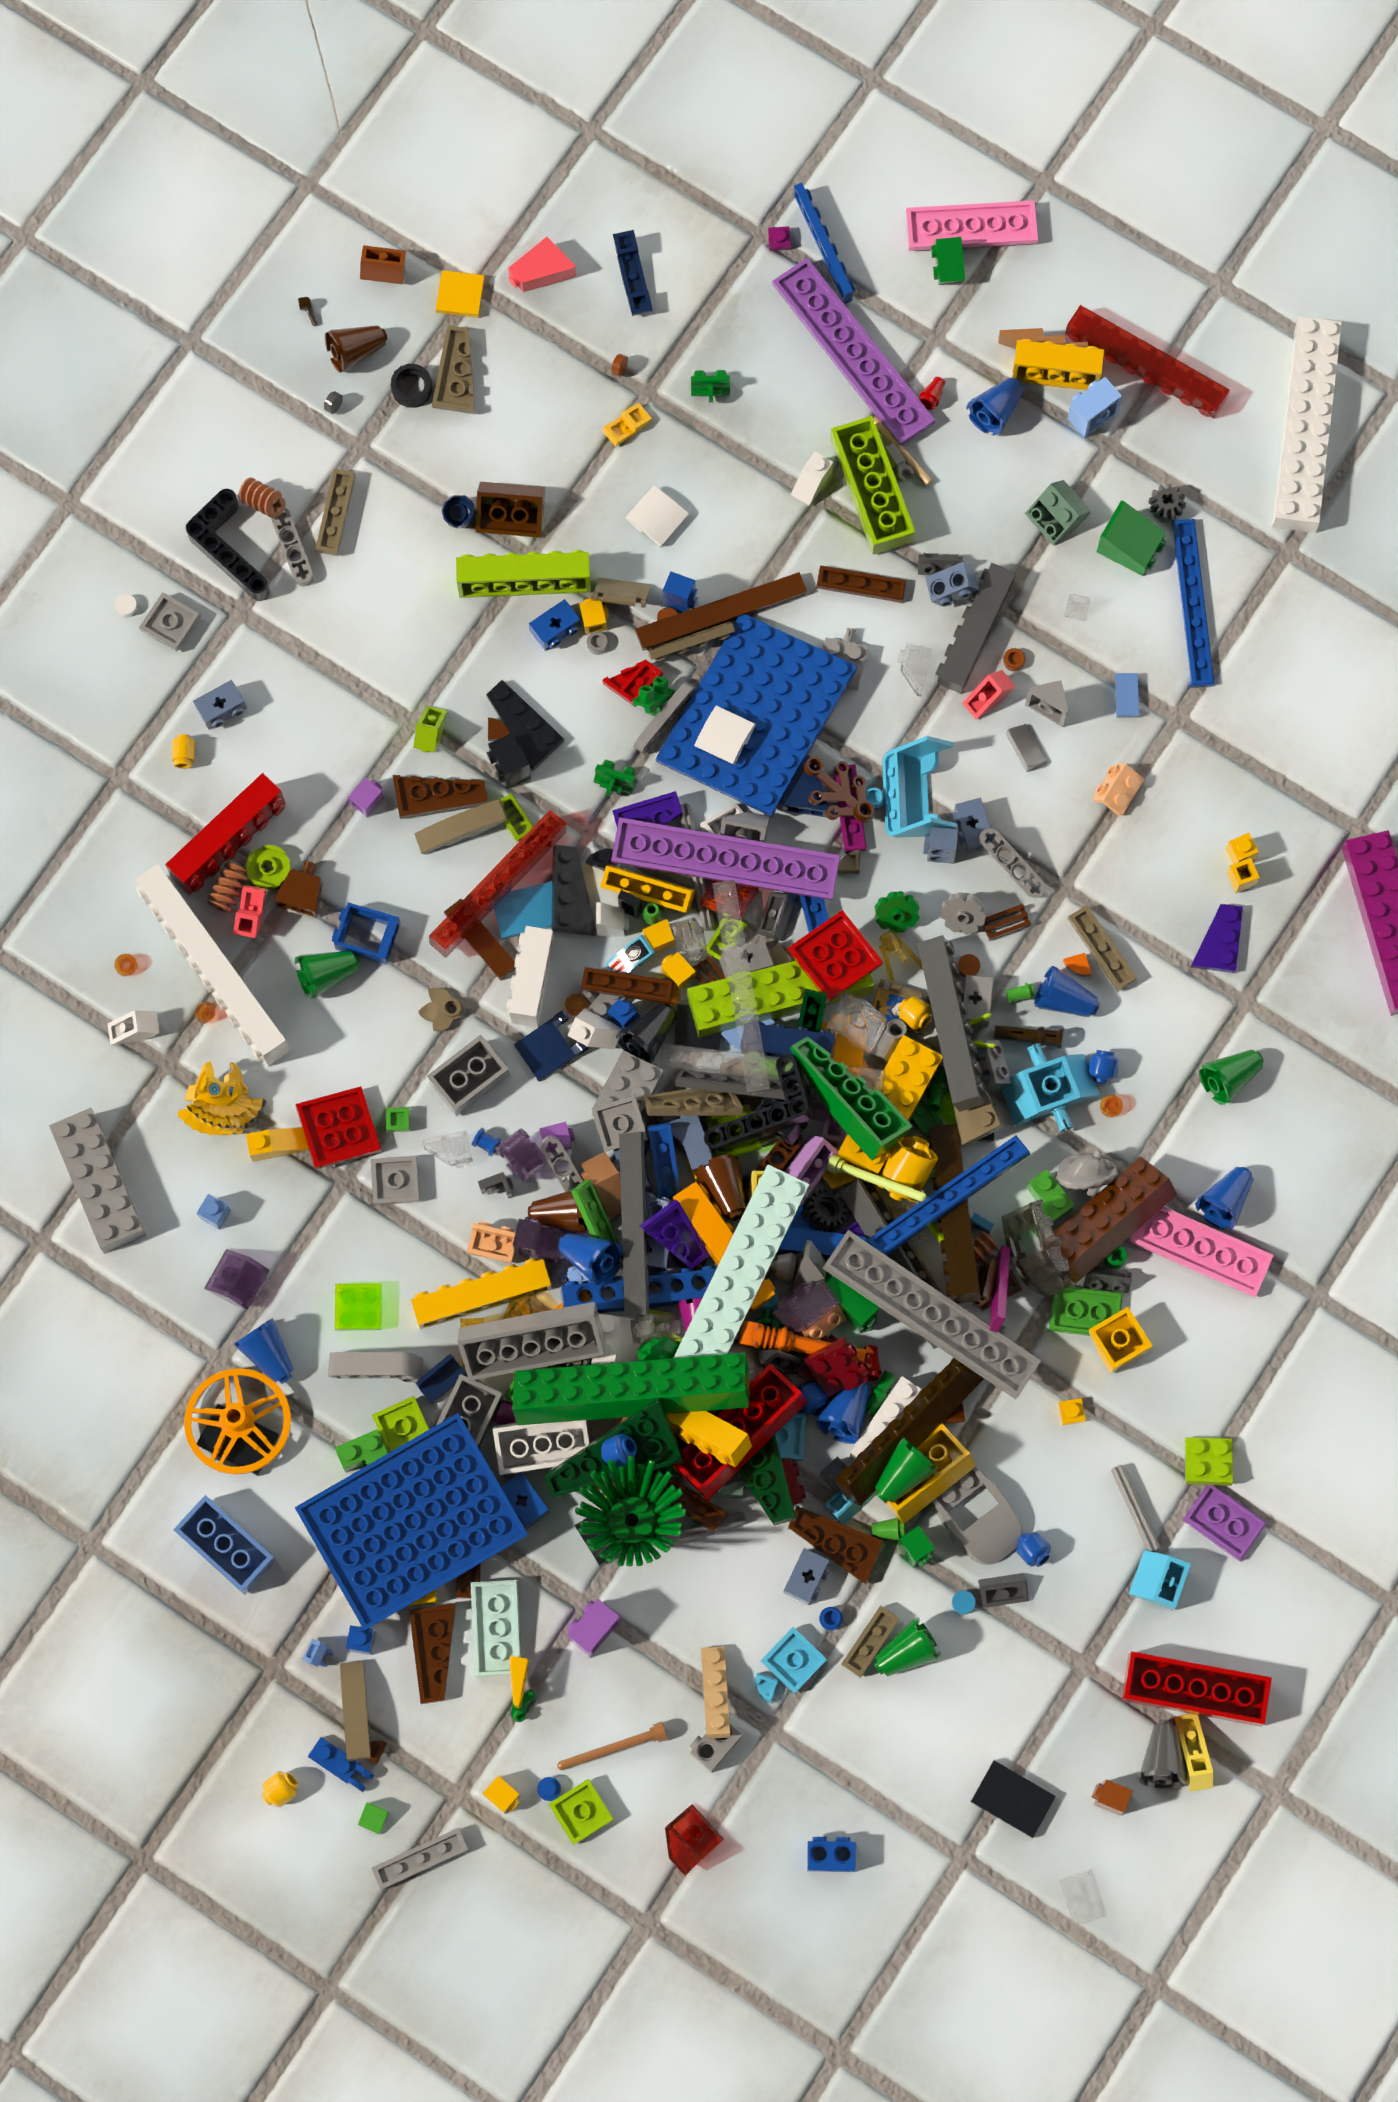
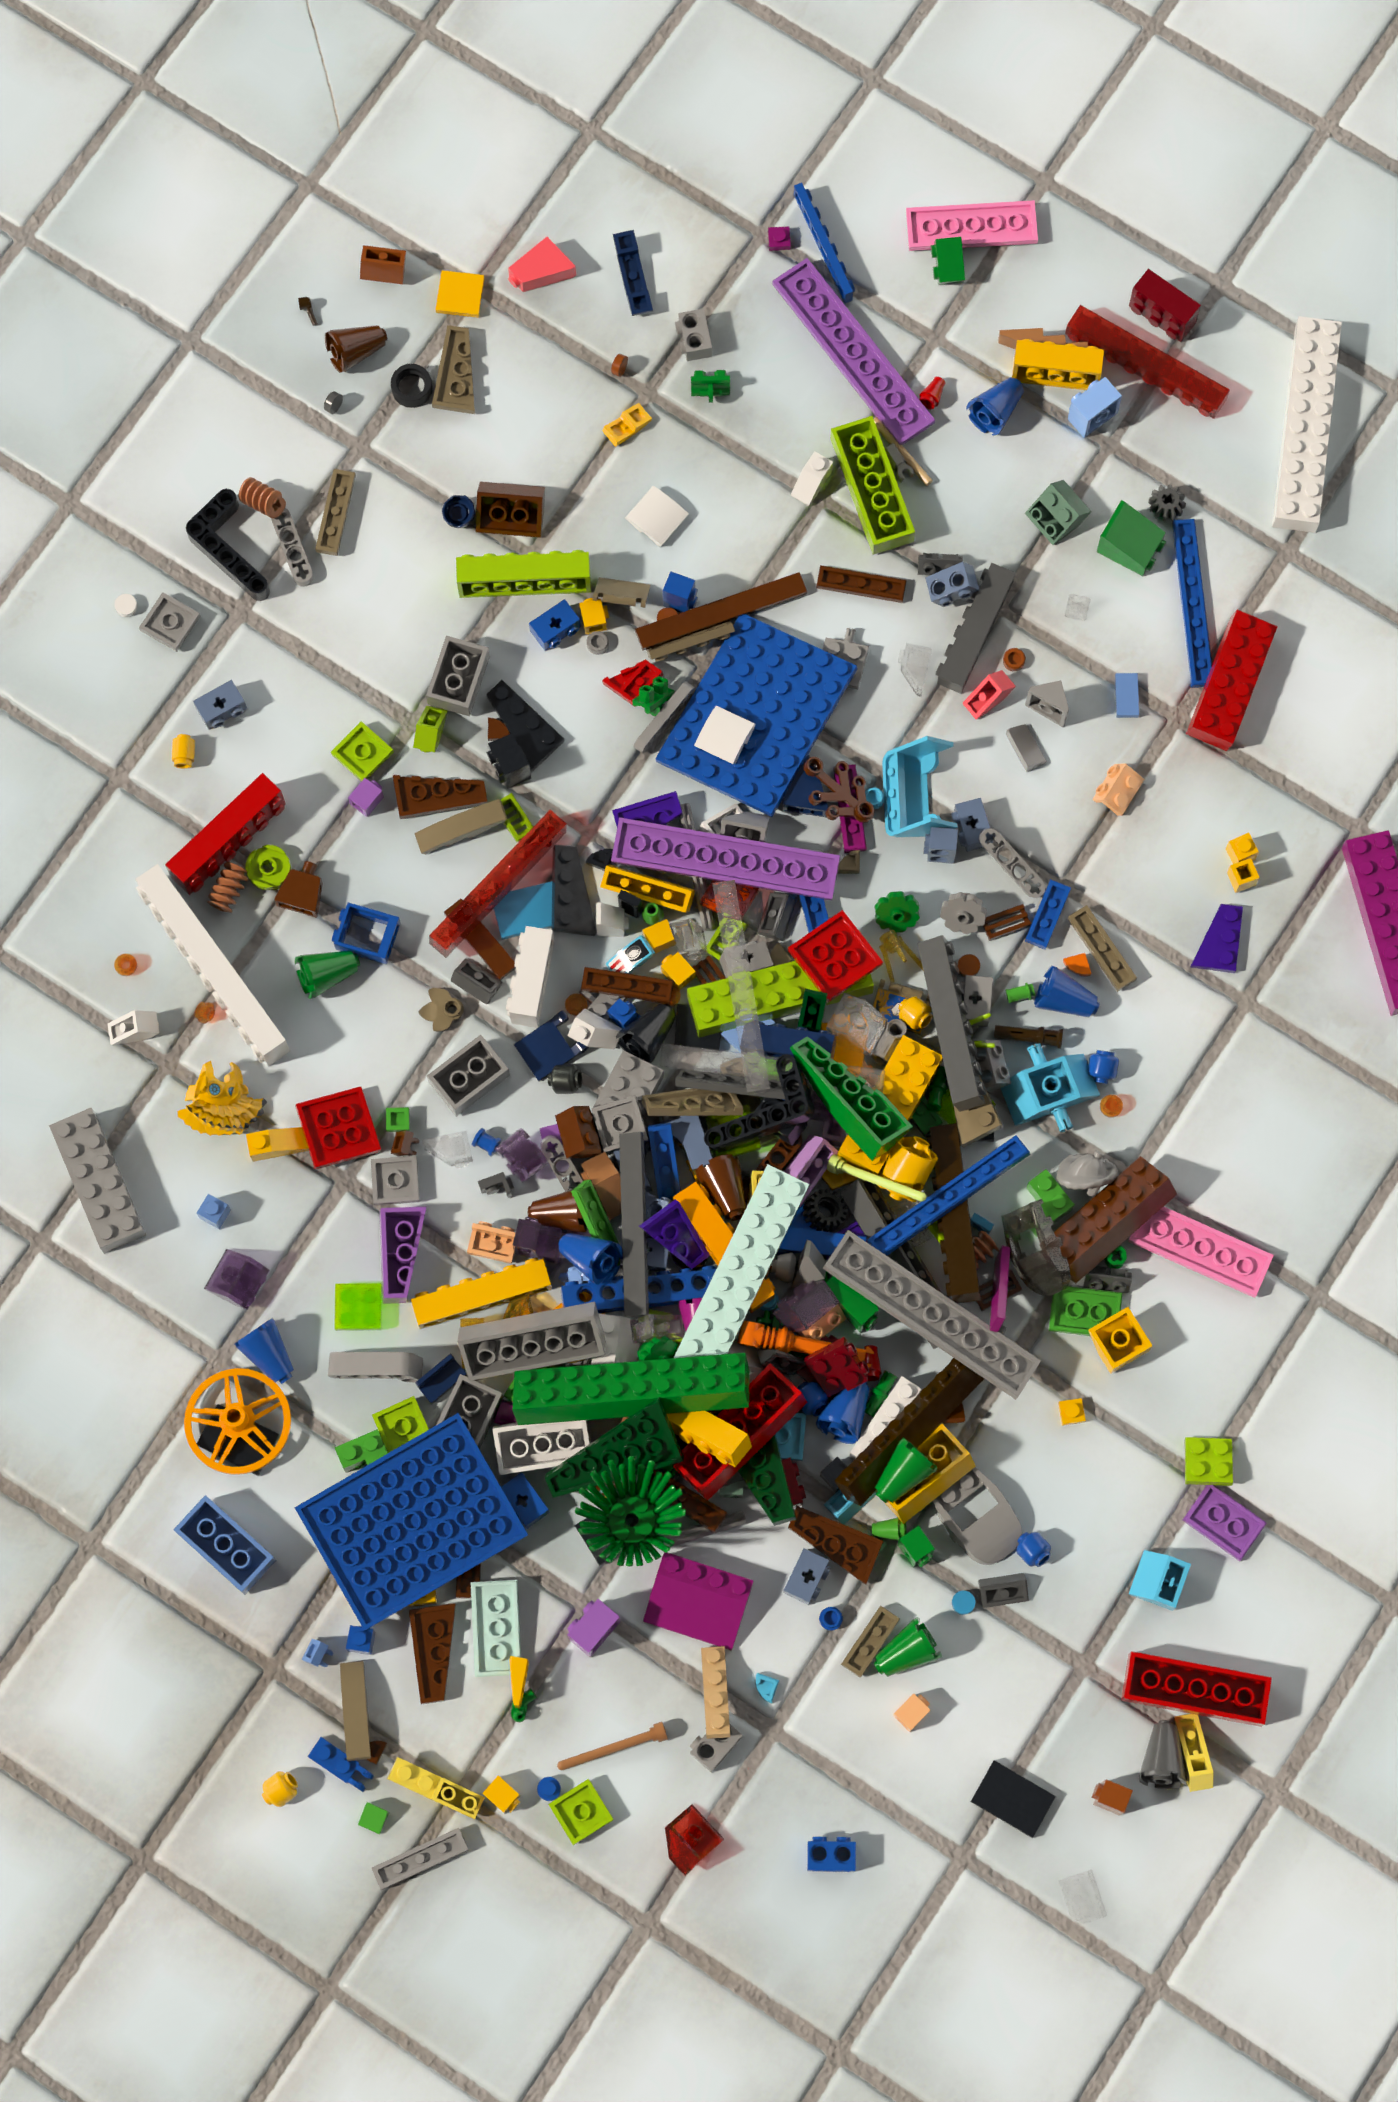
(251, 912): coral brick -> none
(362, 751): none -> lime plate
(399, 1244): none -> medium lavender wedge
(402, 1143): none -> reddish brown tile
(435, 1788): none -> light yellow slope
(457, 676): none -> light grey brick
(475, 981): none -> dark grey slope
(565, 1079): none -> pearl dark grey head
(578, 1132): none -> reddish brown slope
(613, 779): green hips -> none
(618, 1449): blue head -> none
(697, 334): none -> light grey brick
(698, 1601): none -> magenta slope
(793, 1660): medium azure plate -> none
(912, 1711): none -> light nougat brick
(986, 1281): reddish brown tile -> none
(1047, 914): none -> blue plate
(1135, 1508): light grey axle -> none
(1164, 305): none -> dark red brick
(1226, 1198): blue cone -> none
(1230, 1074): green cone -> none
(1231, 680): none -> red brick

